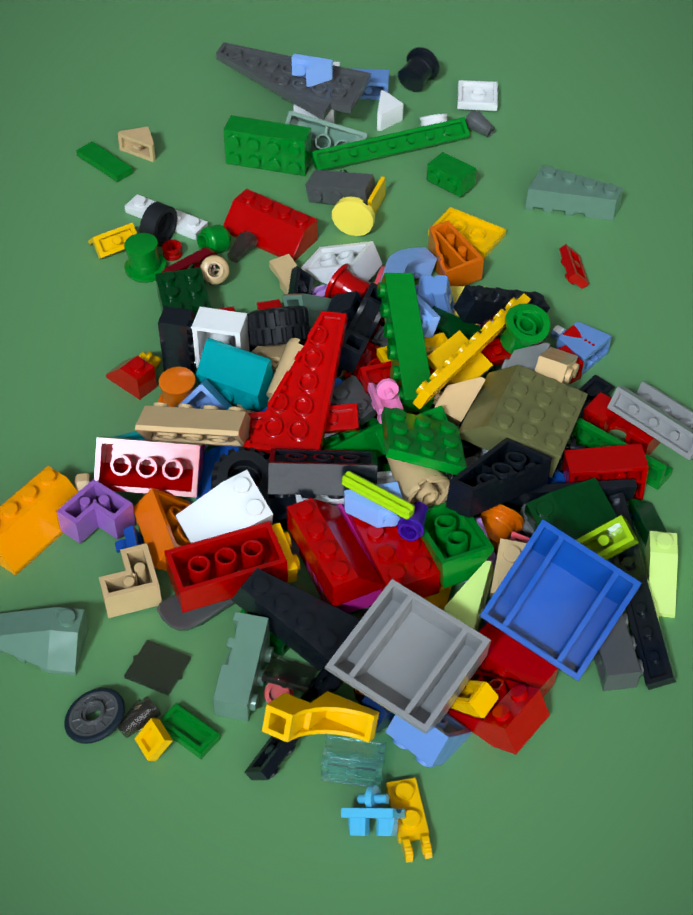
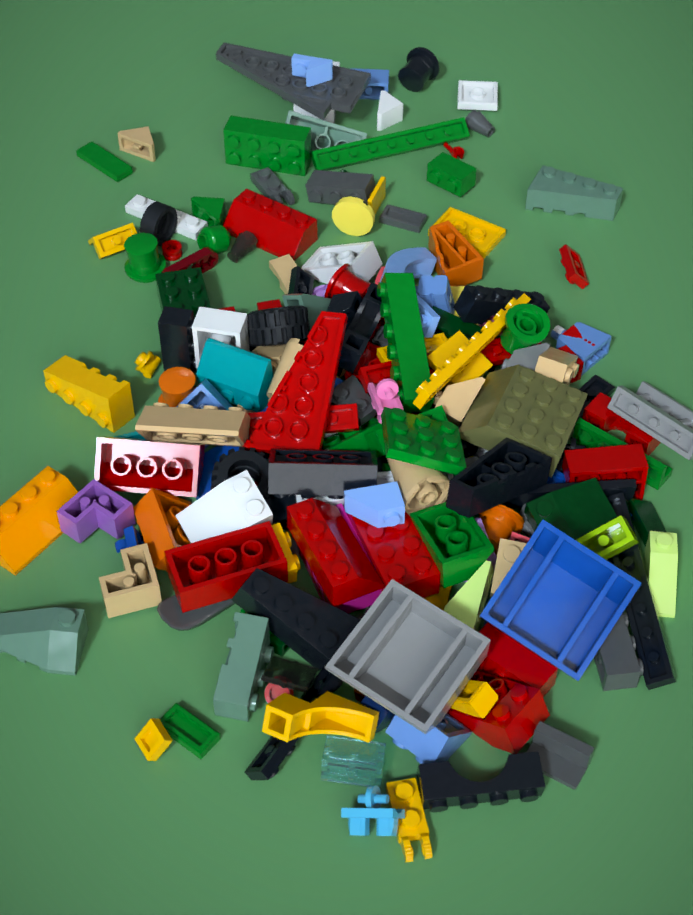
(81, 480): tan tile -> none
(91, 392): none -> yellow wedge
(91, 731): dark grey wheel -> none
(134, 376): red slope -> none
(138, 717): clear smoke cone -> none
(157, 667): clear smoke piece -> none
(209, 209): none -> green slope
(211, 277): tan head -> none
(271, 186): none -> dark grey hinge
(378, 495): lime axle -> none
(403, 218): none -> dark grey tile
(413, 527): dark purple cone -> none
(433, 119): white piece -> none
(443, 787): none -> black arch
(456, 151): none -> red hand
(561, 755): none -> dark grey panel

